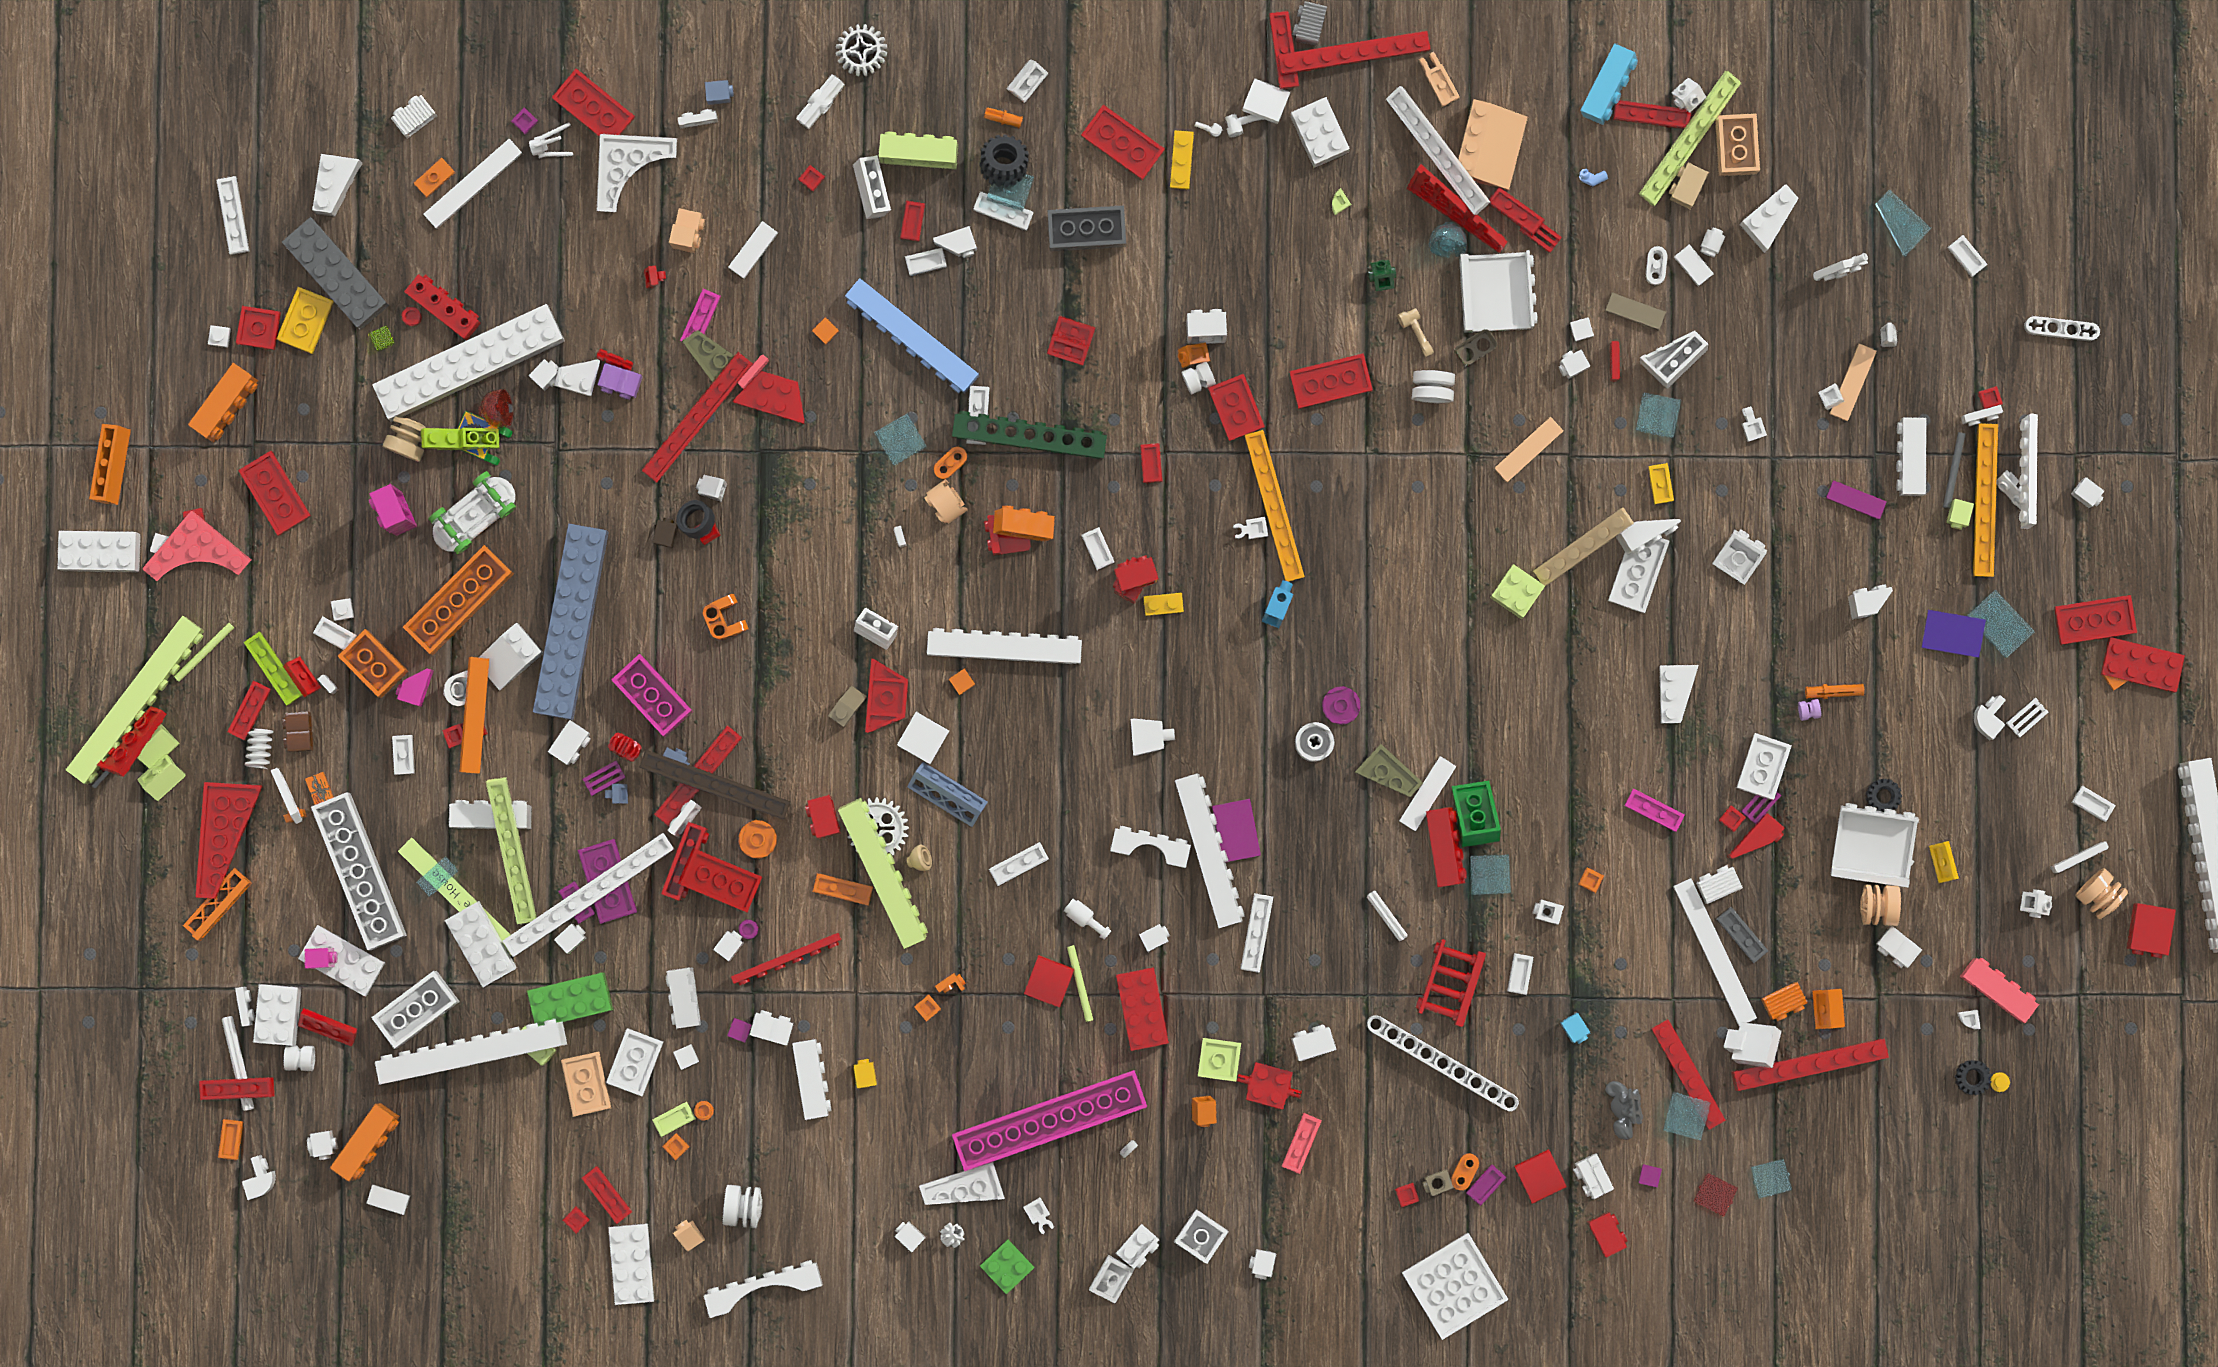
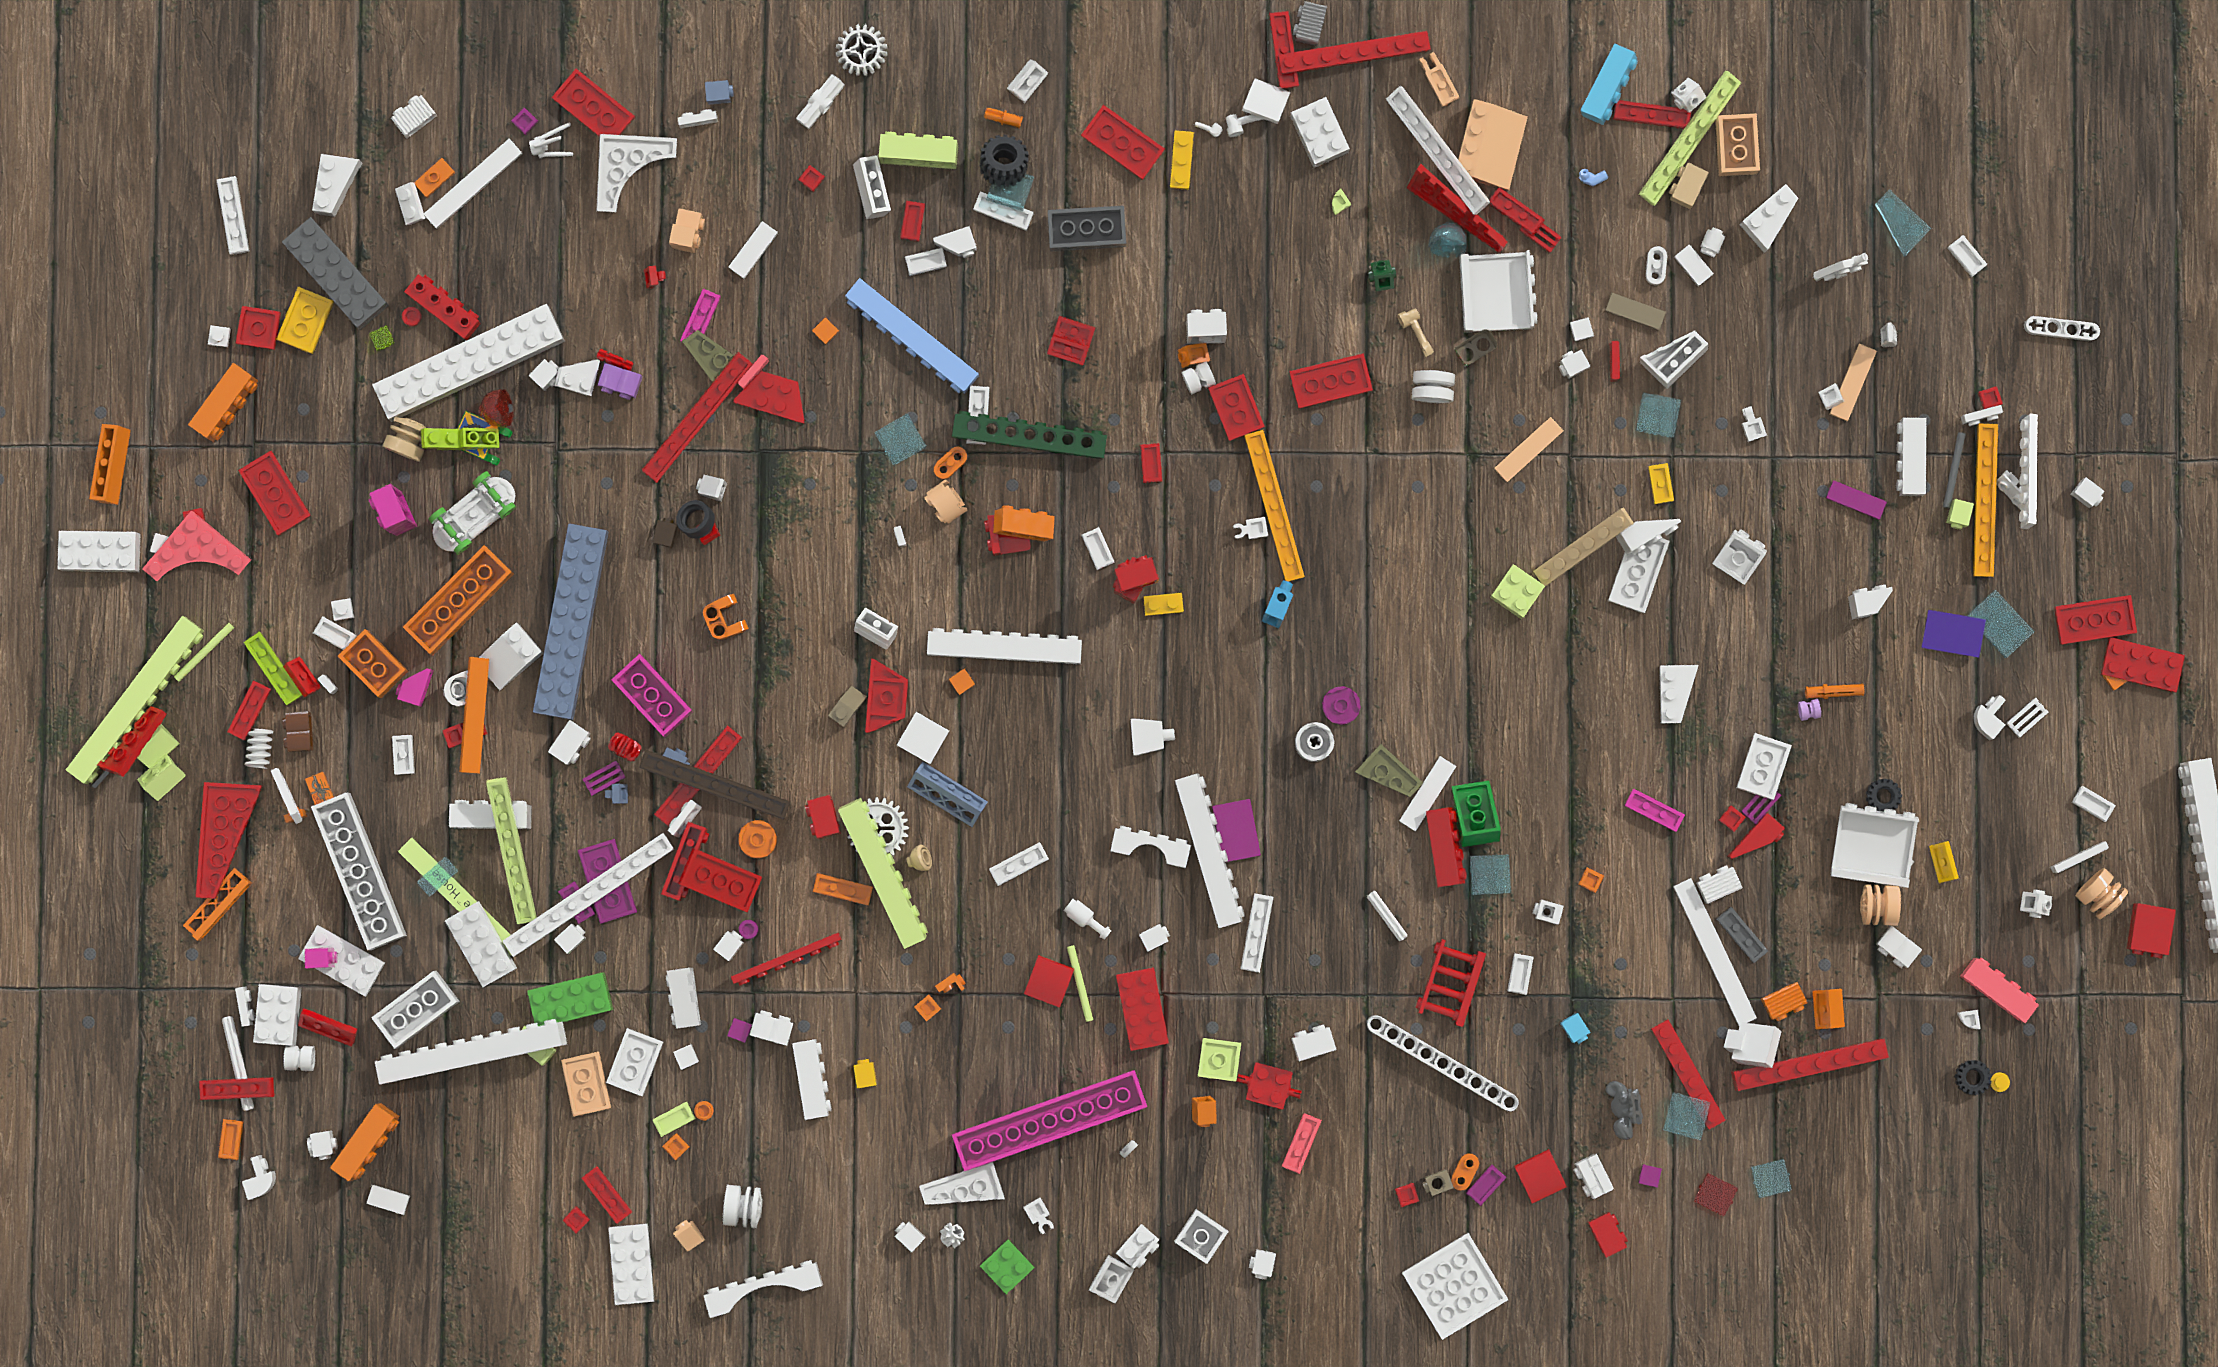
(410, 203): none -> white plate

